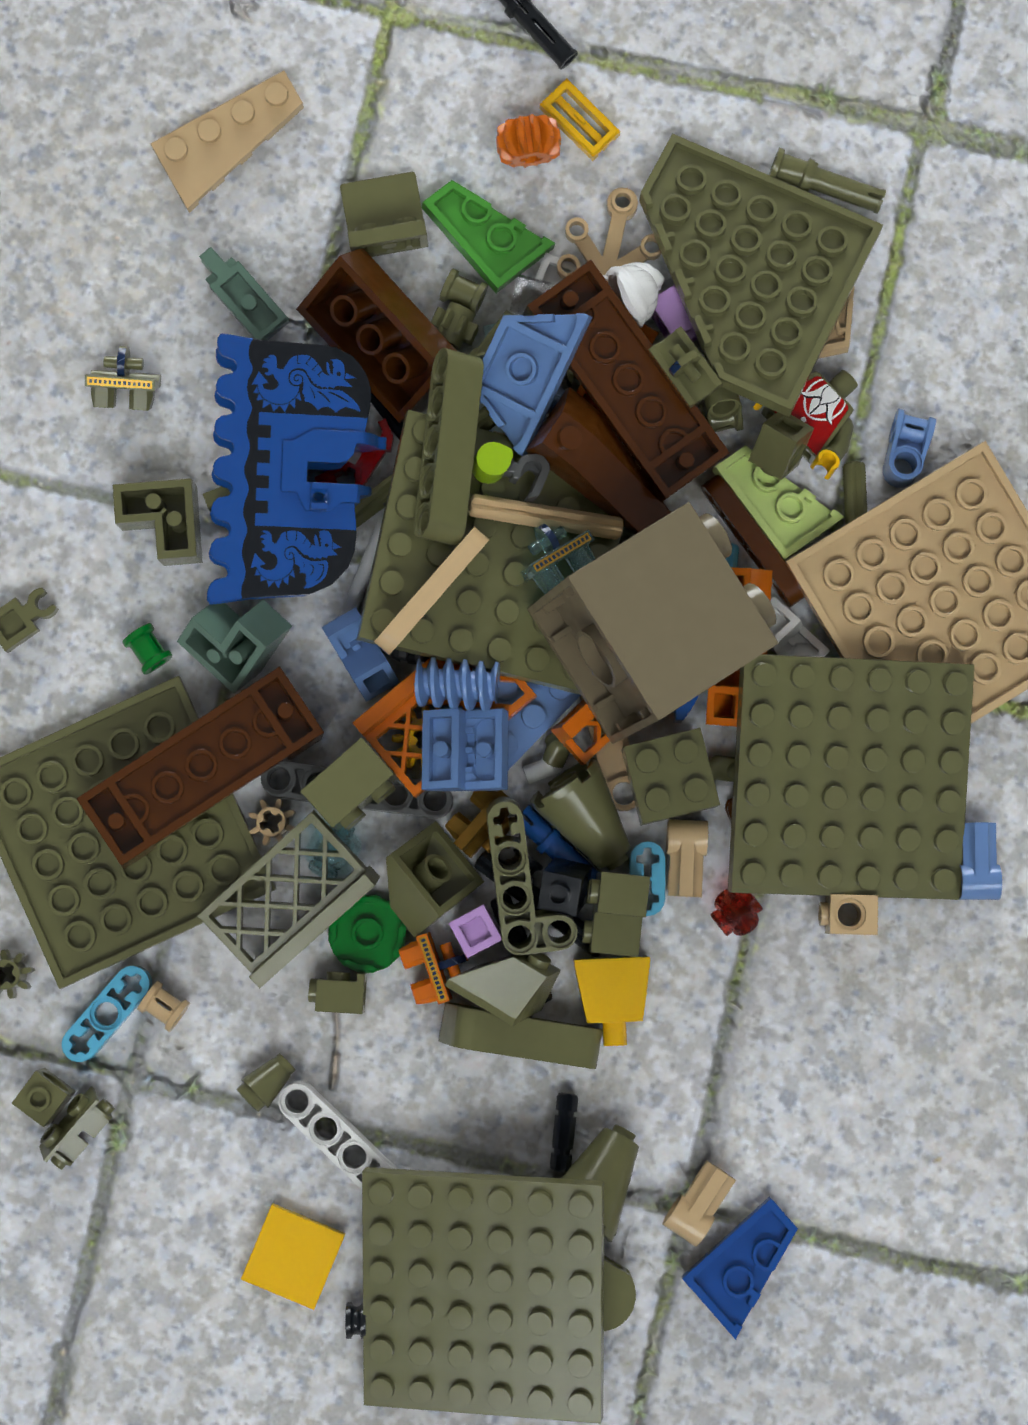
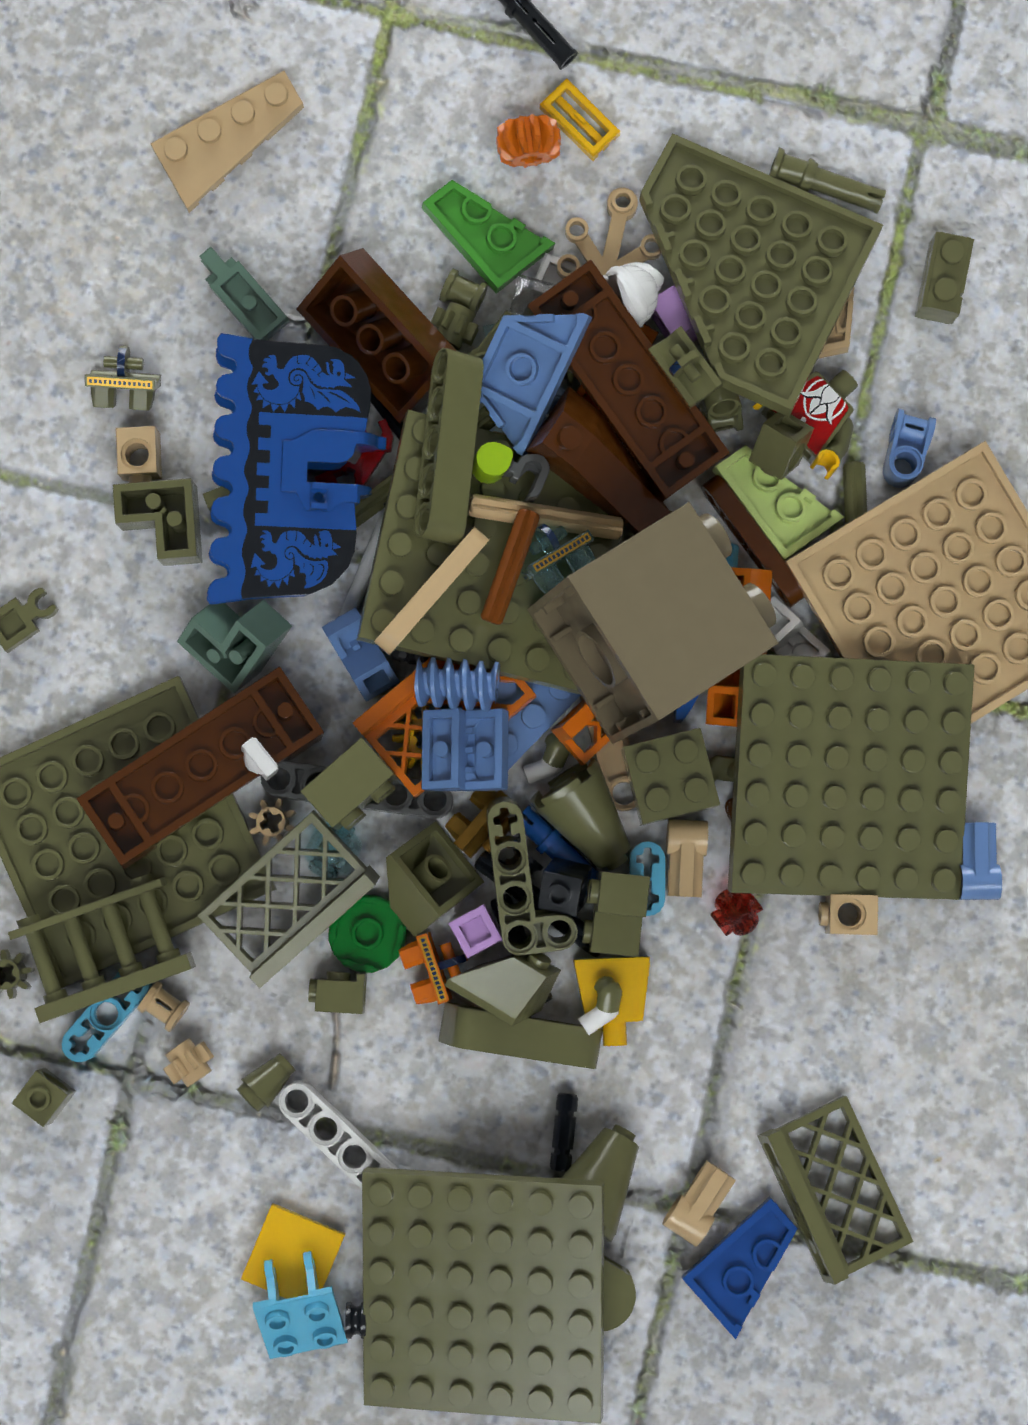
(63, 1139): olive hinge -> none
(94, 986): none -> olive fence
(135, 438): none -> tan brick
(147, 648): green bush -> none
(188, 1062): none -> tan gear
(258, 759): none -> white tile
(300, 1321): none -> medium azure plate
(384, 214): olive bracket -> none
(510, 566): none -> dark orange axle
(607, 1005): none -> arm
(811, 1213): none -> olive fence
(944, 277): none -> olive brick

